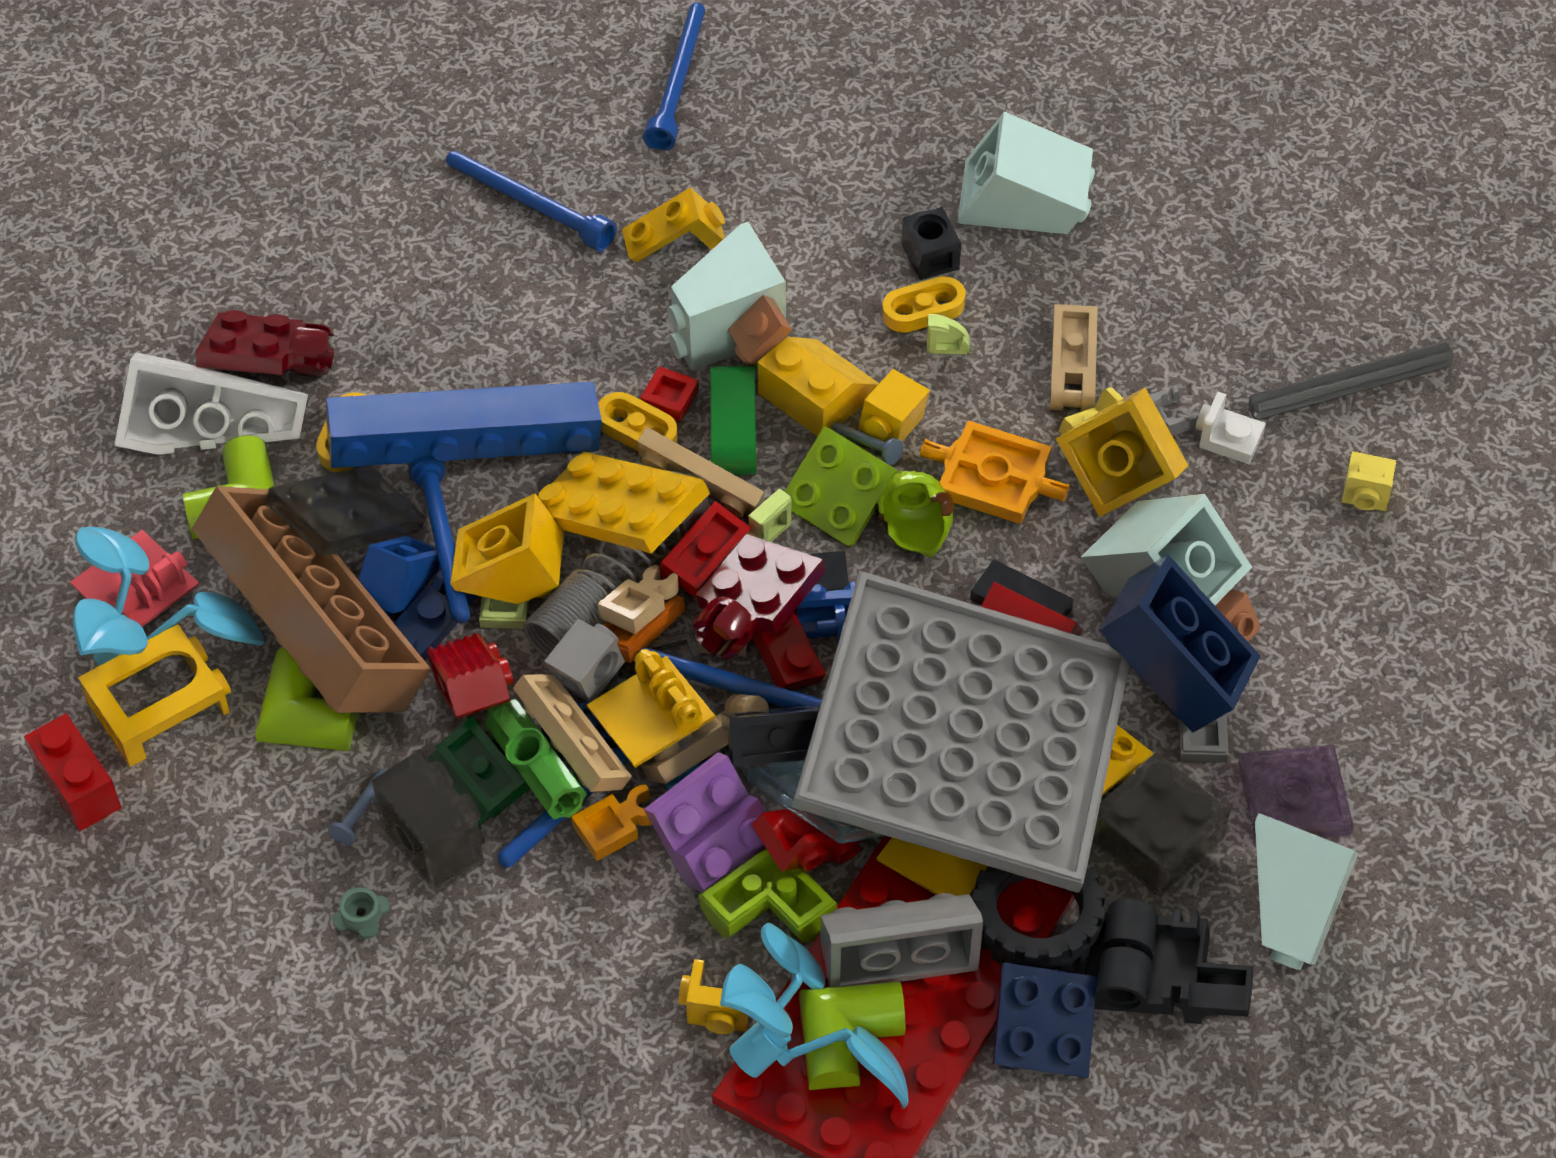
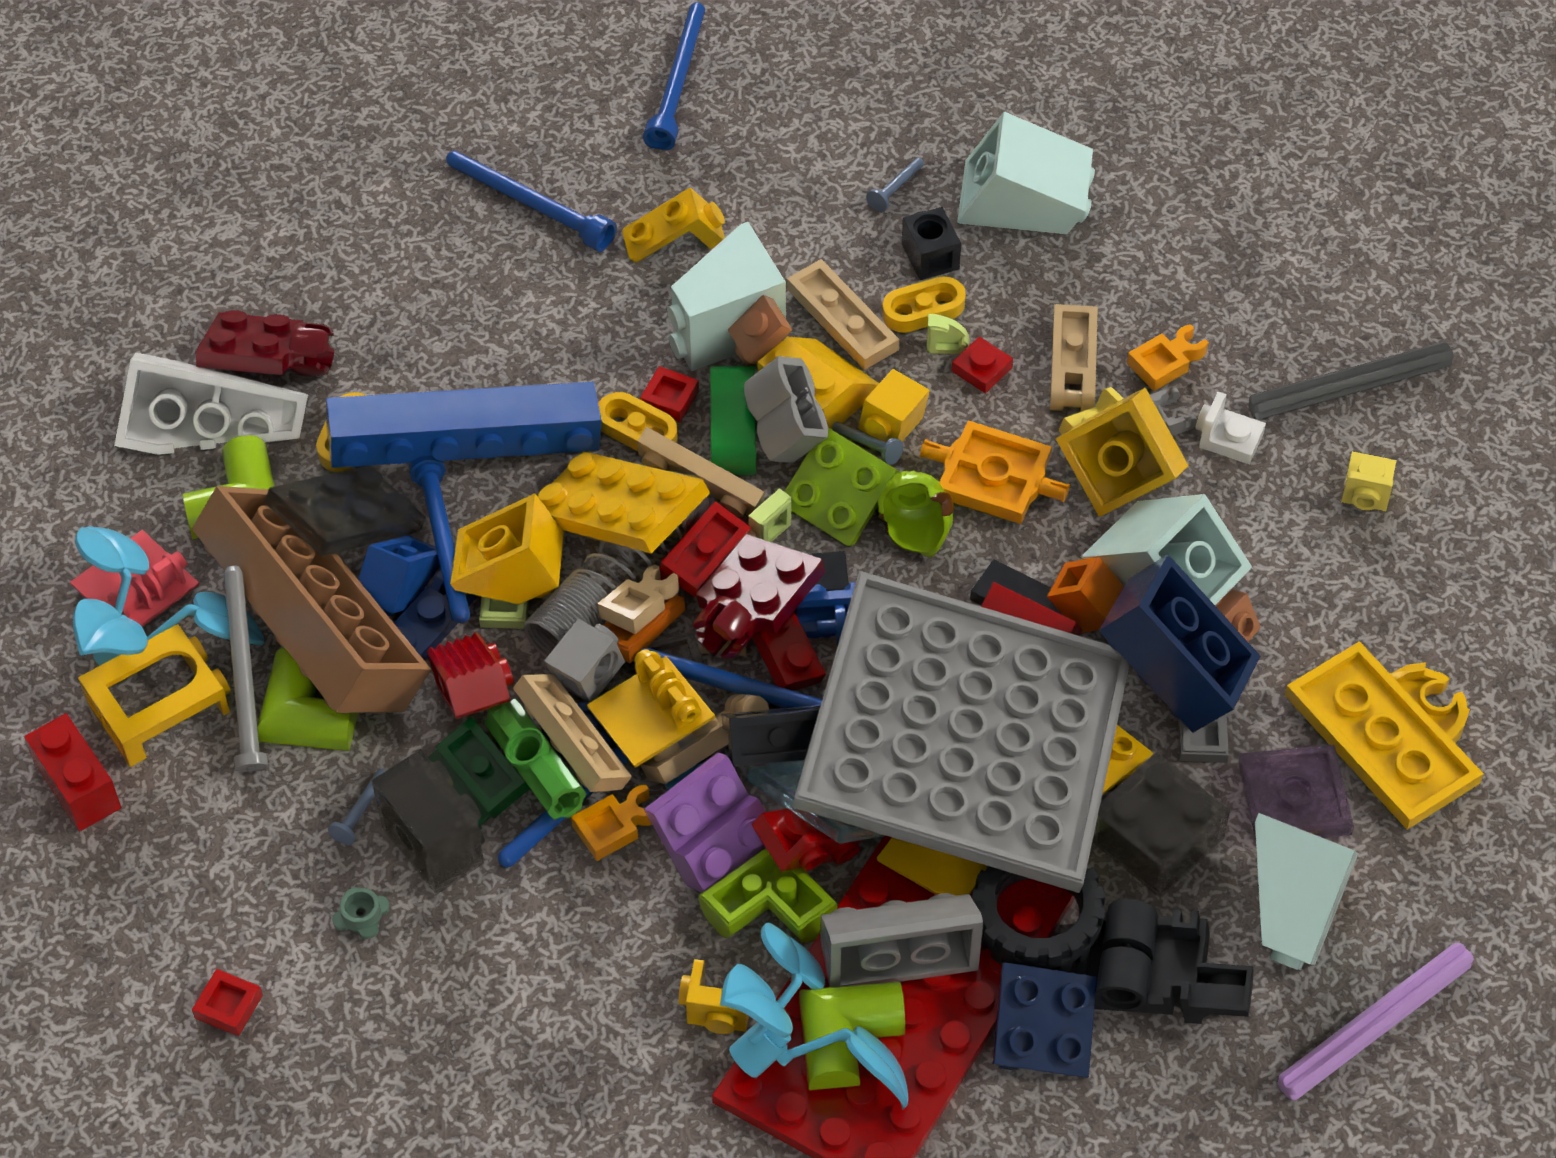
(227, 1002): none -> red plate
(250, 755): none -> light grey bar
(785, 409): none -> light grey brick
(843, 314): none -> tan plate
(879, 199): none -> sand blue pin
(982, 364): none -> red plate
(1085, 592): none -> orange brick
(1165, 360): none -> light orange plate
(1375, 1021): none -> lavender axle
(1390, 730): none -> yellow plate

